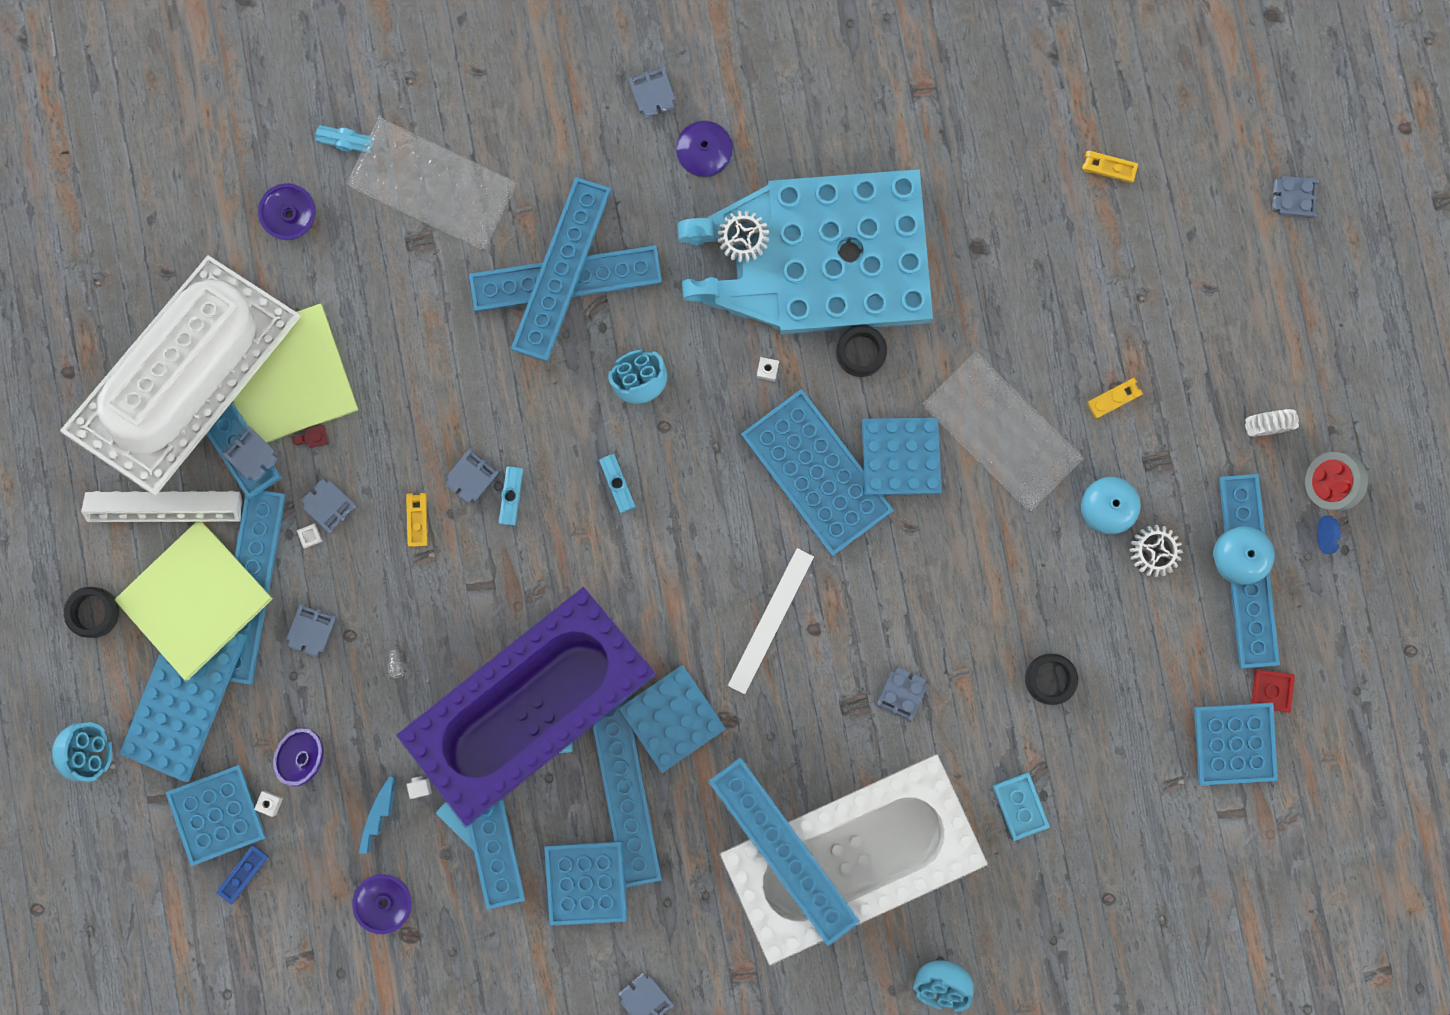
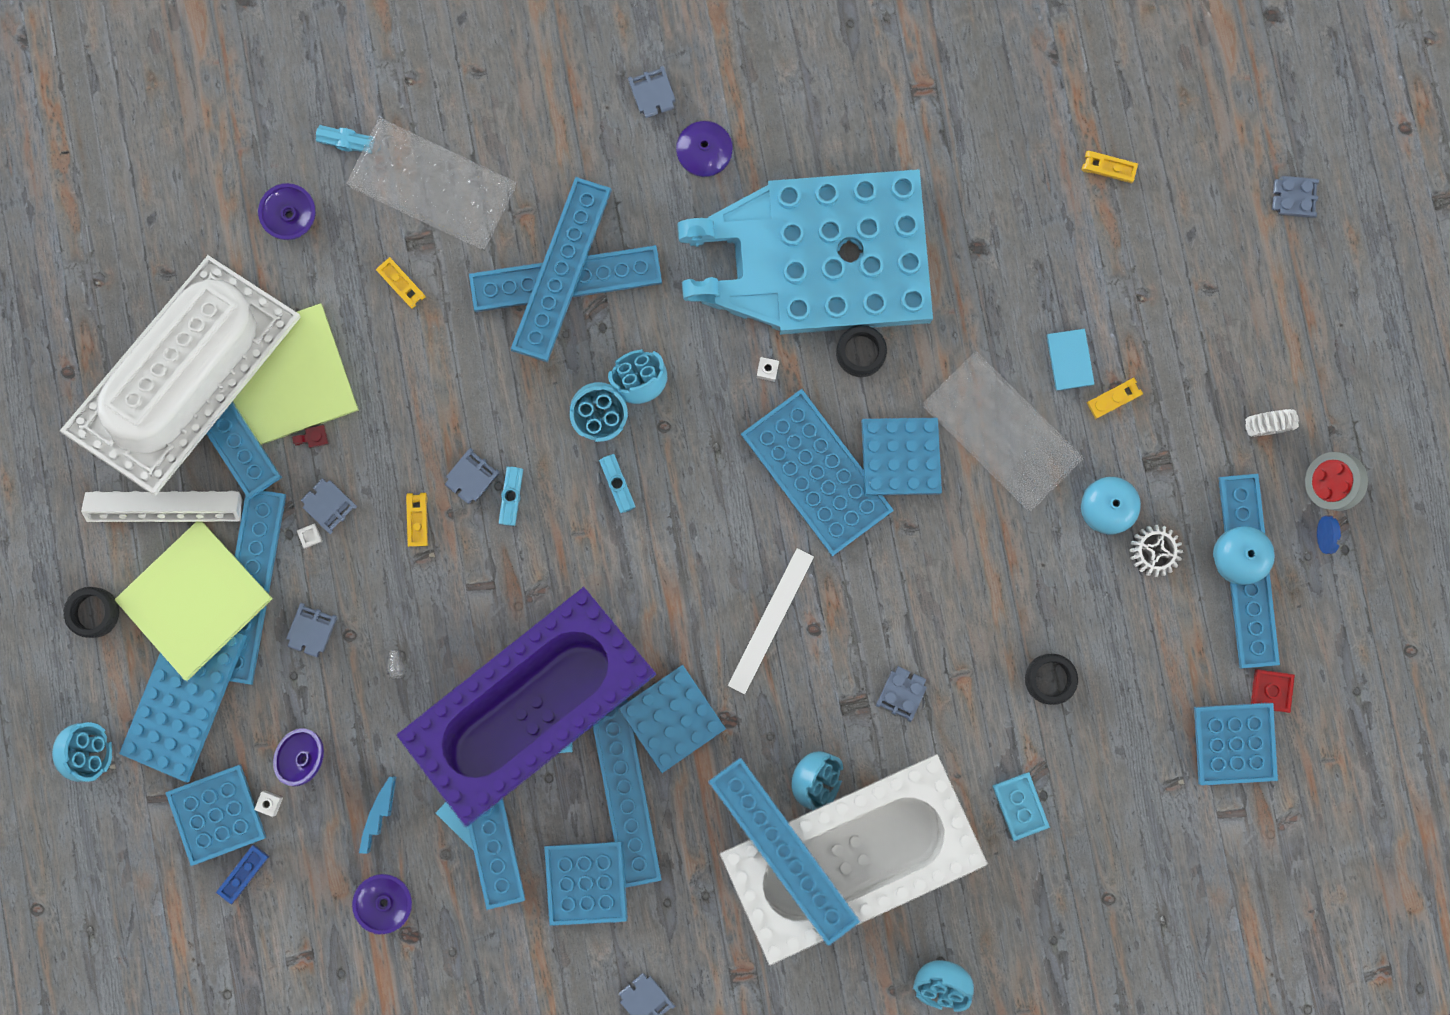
(251, 455): sand blue plate -> none
(400, 282): none -> yellow plate
(419, 787): white plate -> none
(598, 422): none -> medium azure cylinder
(750, 232): white gear -> none
(811, 774): none -> medium azure cylinder
(1070, 359): none -> medium azure tile

